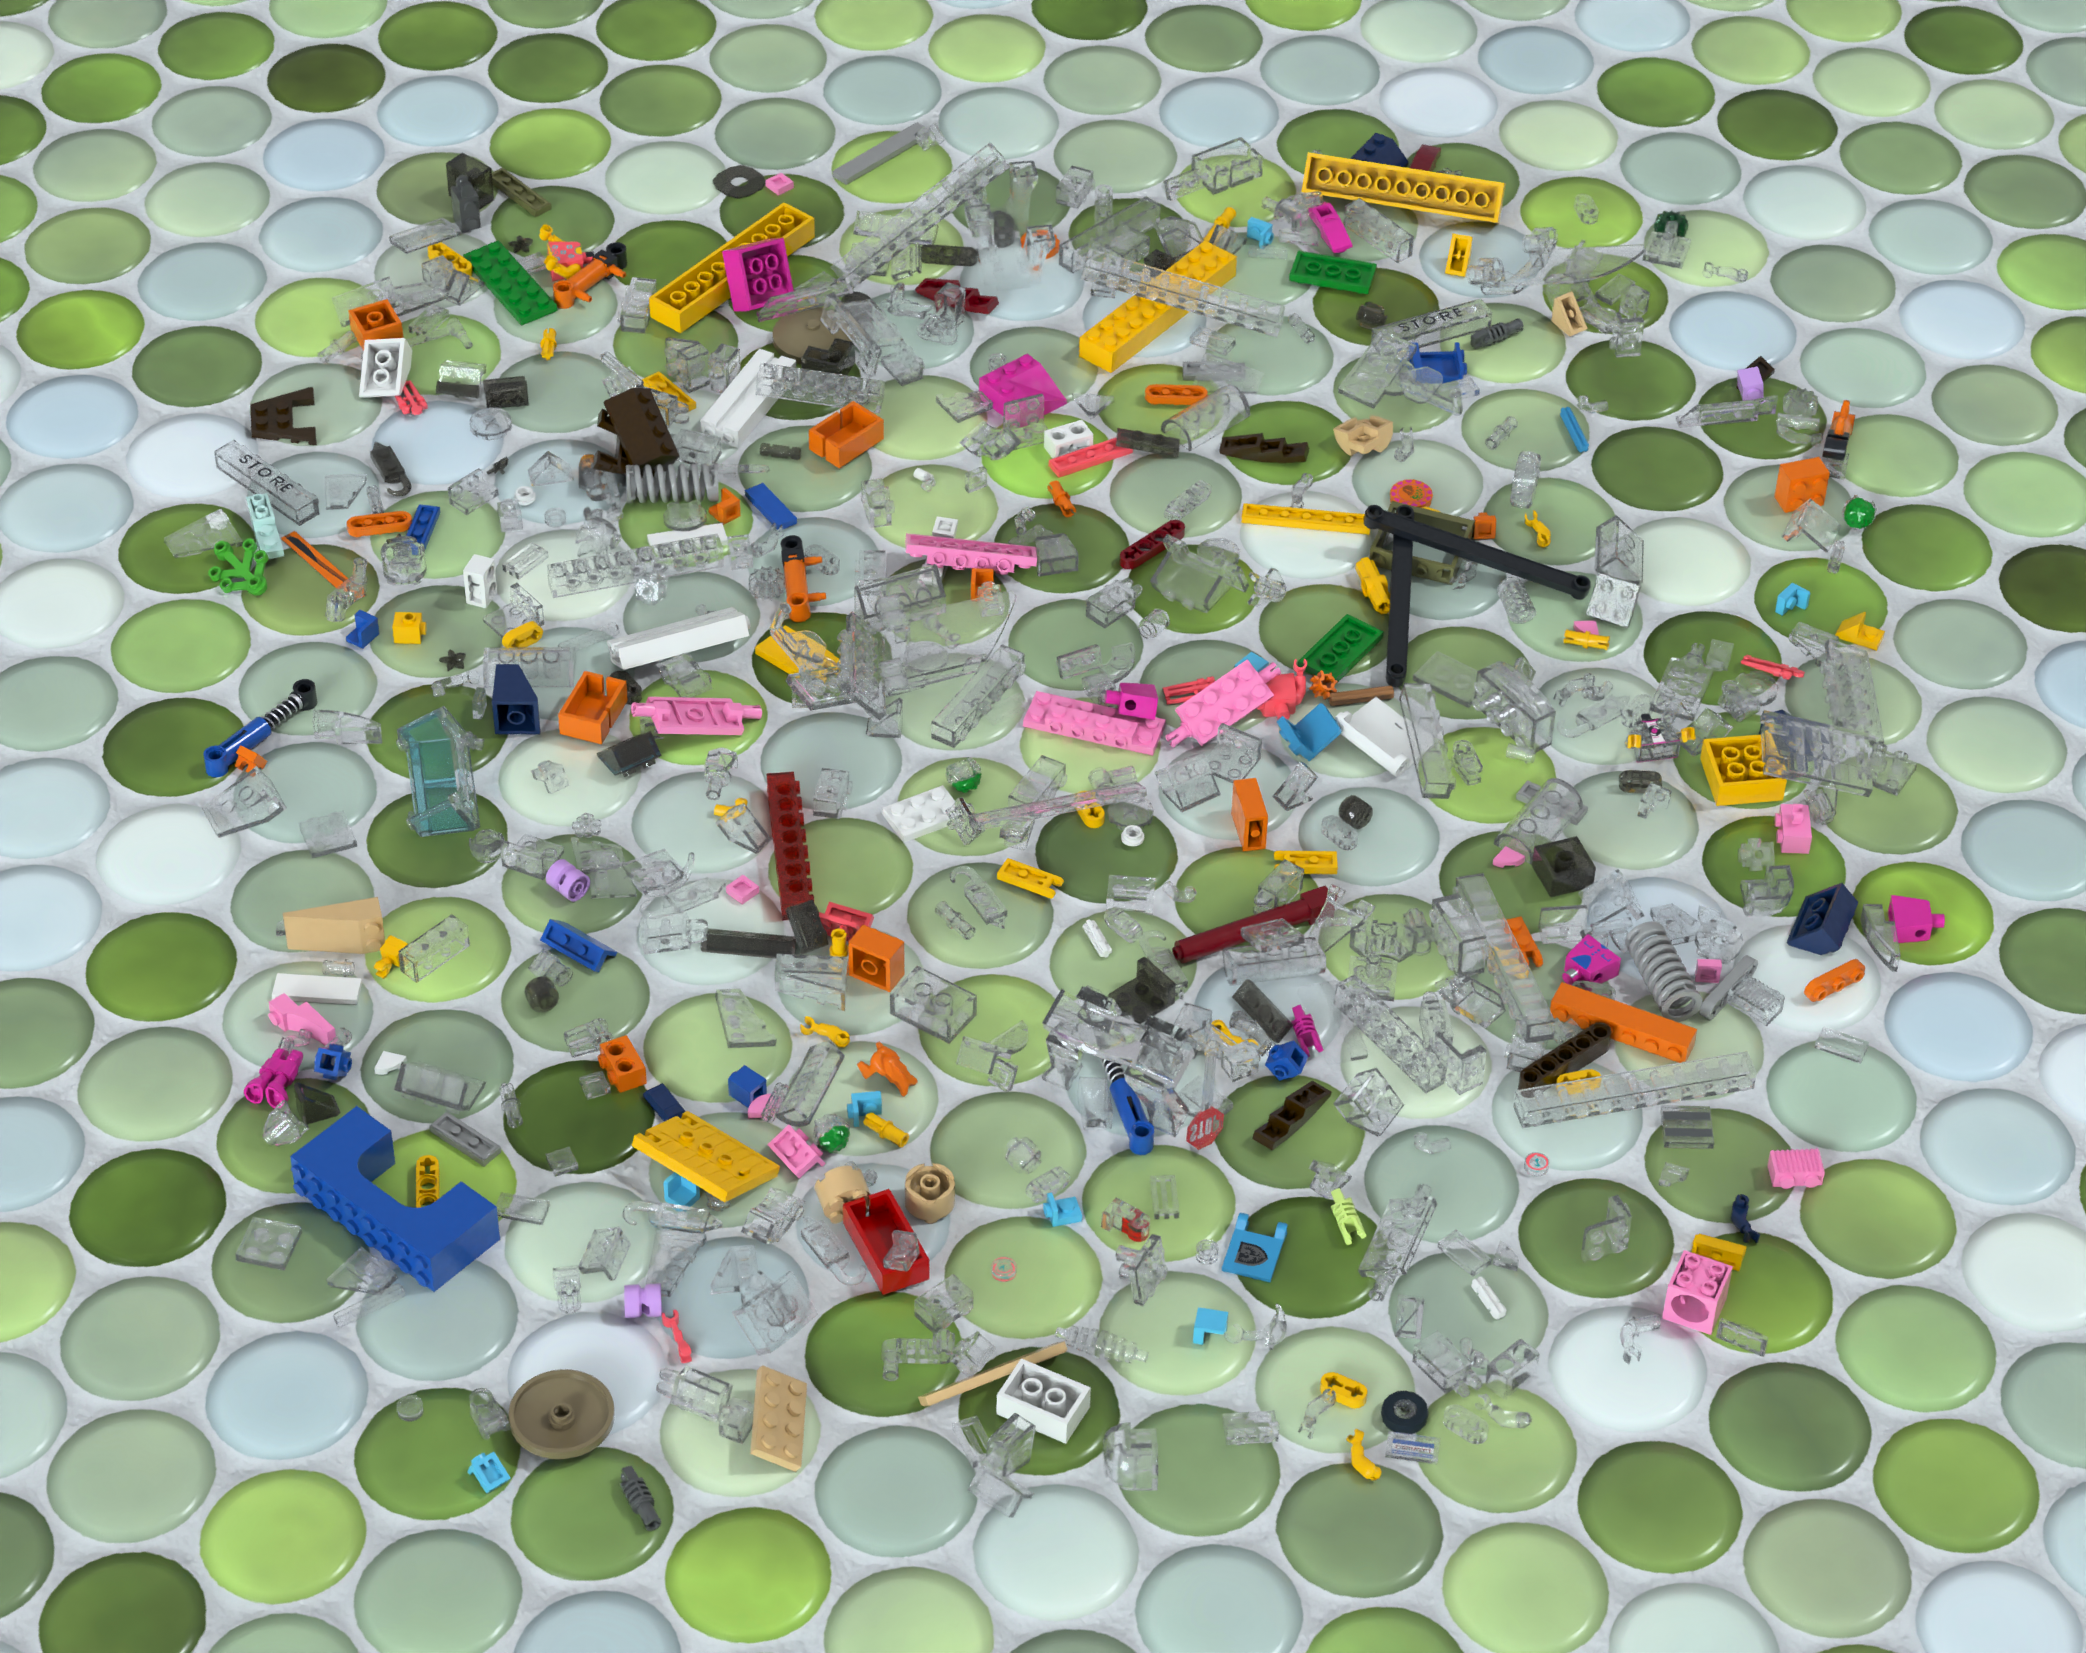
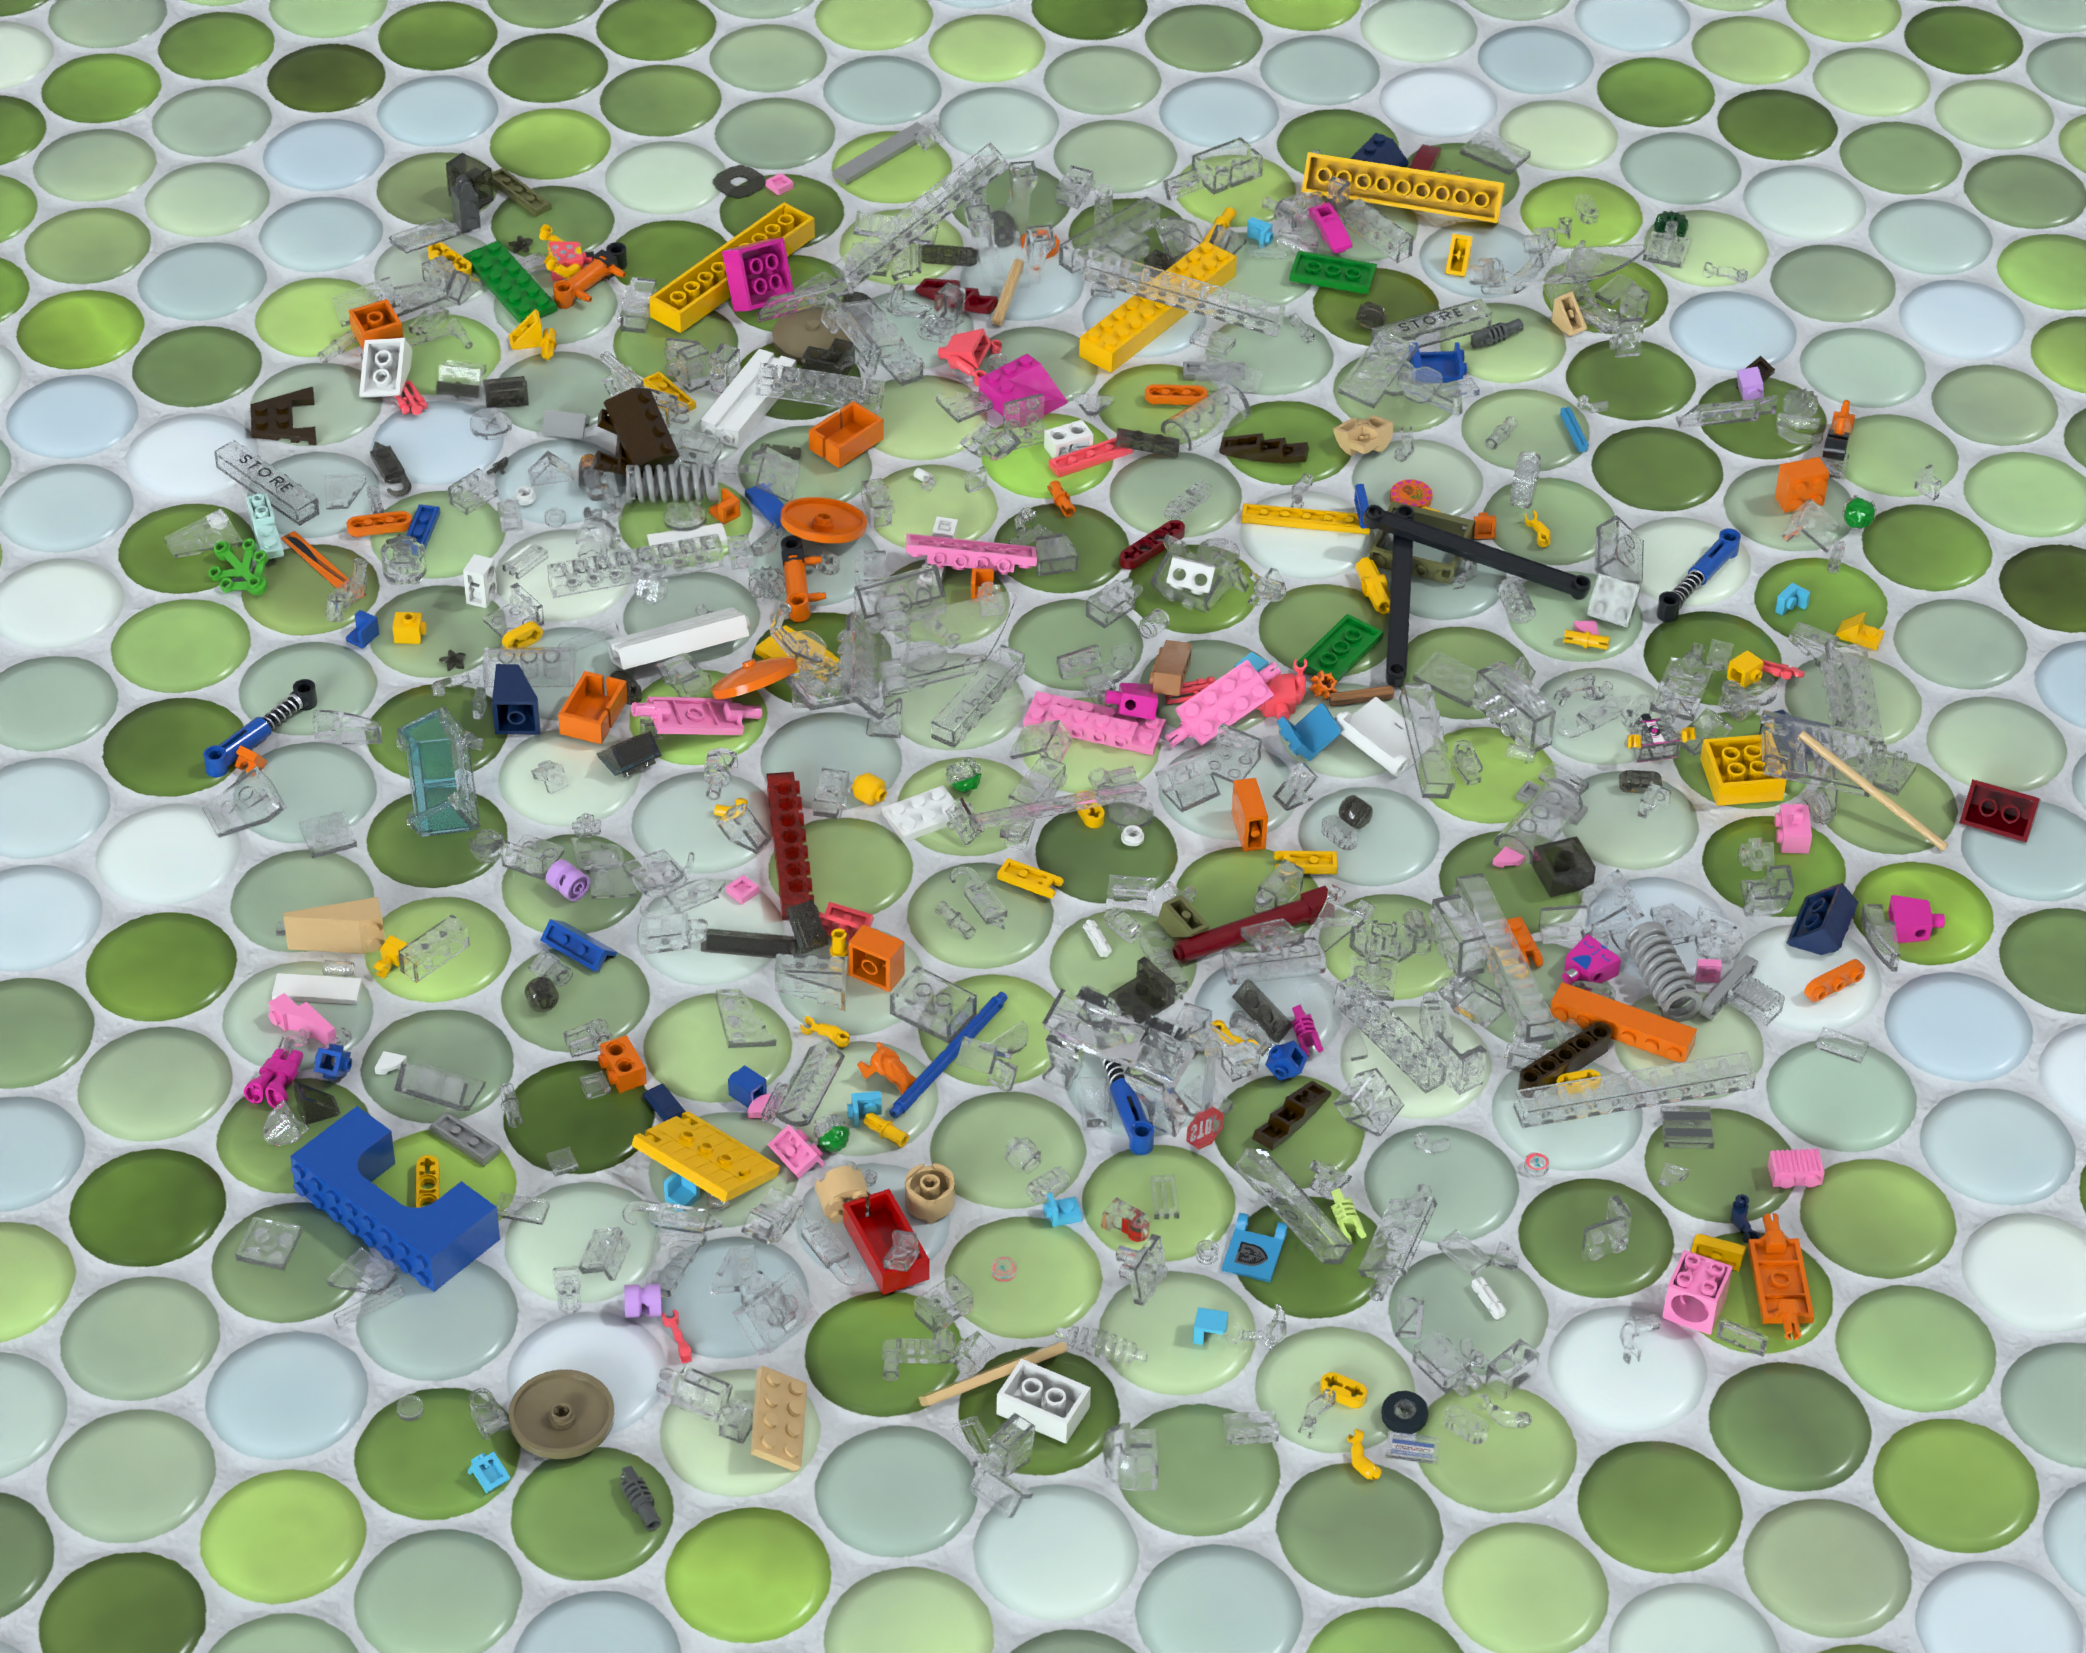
(527, 333): none -> yellow slope
(564, 424): none -> light grey panel
(753, 676): none -> orange dish
(776, 473): none -> clear bracket
(823, 520): none -> orange dish
(869, 789): none -> yellow head
(942, 1061): none -> blue piece
(967, 352): none -> coral torso
(1007, 292): none -> tan axle
(1043, 739): none -> clear bracket
(1171, 668): none -> medium nougat brick
(1180, 918): none -> olive slope
(1191, 568): none -> white brick
(1293, 1206): none -> clear brick
(1294, 245): none -> clear pin
(1338, 195): none -> clear panel
(1361, 503): none -> blue tile
(1495, 152): none -> clear tile
(1556, 771): none -> clear tile
(1564, 226): none -> clear piece
(1699, 574): none -> piece
(1745, 669): none -> yellow brick
(1780, 1279): none -> orange plate
(1873, 791): none -> tan piece
(1927, 483): none -> clear bracket
(2000, 810): none -> dark red slope

